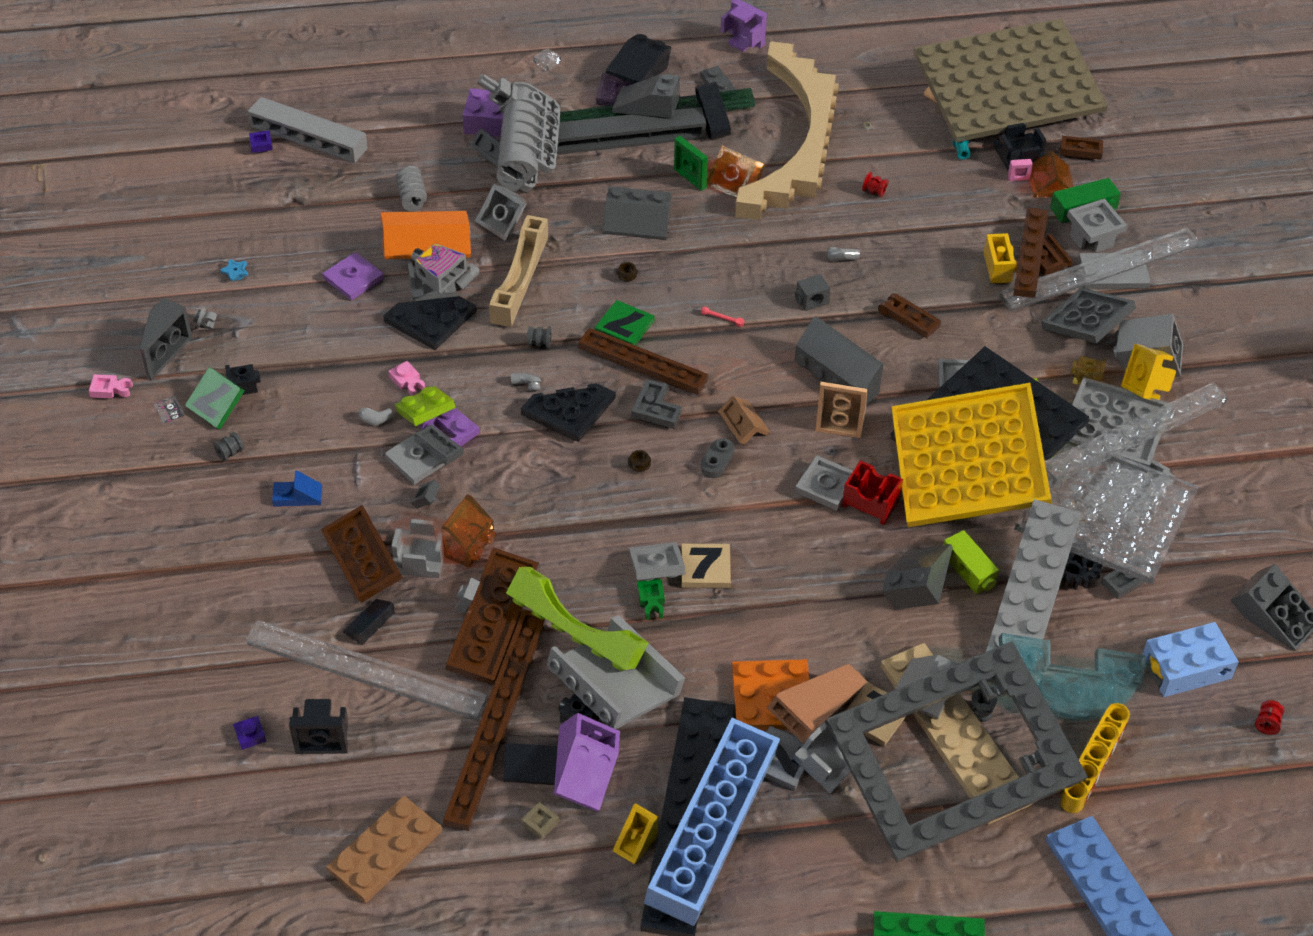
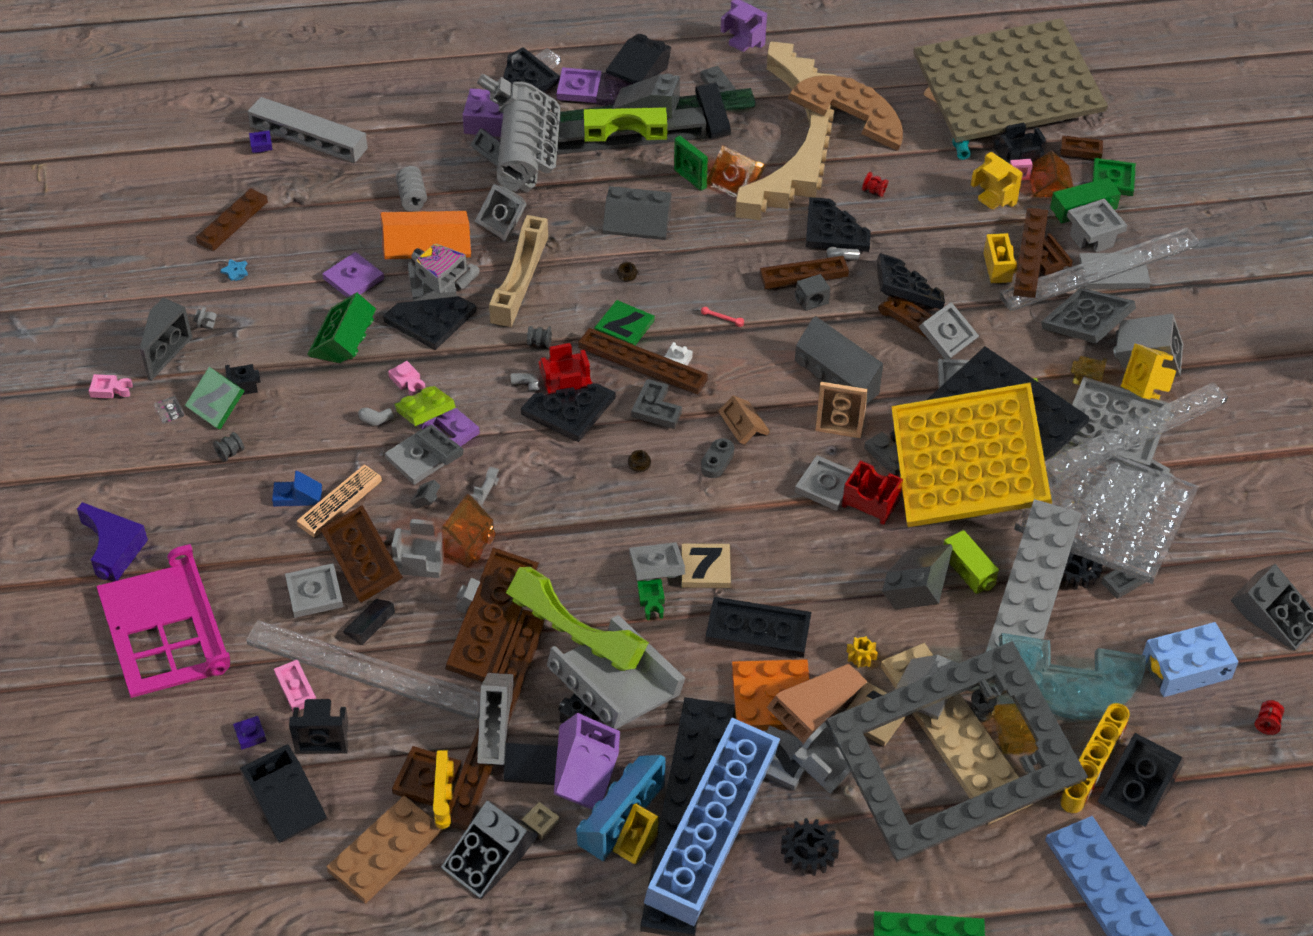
(118, 541): none -> dark purple arch
(156, 601): none -> dark pink door
(231, 219): none -> reddish brown plate
(283, 793): none -> black slope
(294, 684): none -> bright pink plate
(314, 590): none -> light grey plate
(339, 500): none -> light nougat tile
(343, 330): none -> green slope
(417, 776): none -> reddish brown plate
(442, 789): none -> yellow plate
(481, 493): none -> light grey bar
(488, 849): none -> black slope
(494, 715): none -> light grey arch
(527, 68): none -> black plate
(565, 369): none -> red panel
(578, 85): none -> medium lavender plate
(638, 785): none -> dark azure slope
(646, 121): none -> lime arch
(679, 354): none -> white tile
(758, 627): none -> black plate
(791, 273): none -> reddish brown plate
(811, 845): none -> black gear
(834, 228): none -> black plate
(854, 98): none -> medium nougat plate
(862, 652): none -> yellow gear
(884, 451): none -> dark grey plate
(900, 282): none -> black plate
(948, 331): none -> light grey plate
(999, 180): none -> yellow panel
(1012, 730): none -> clear yellow plate
(1119, 172): none -> green tile
(1141, 780): none -> black slope

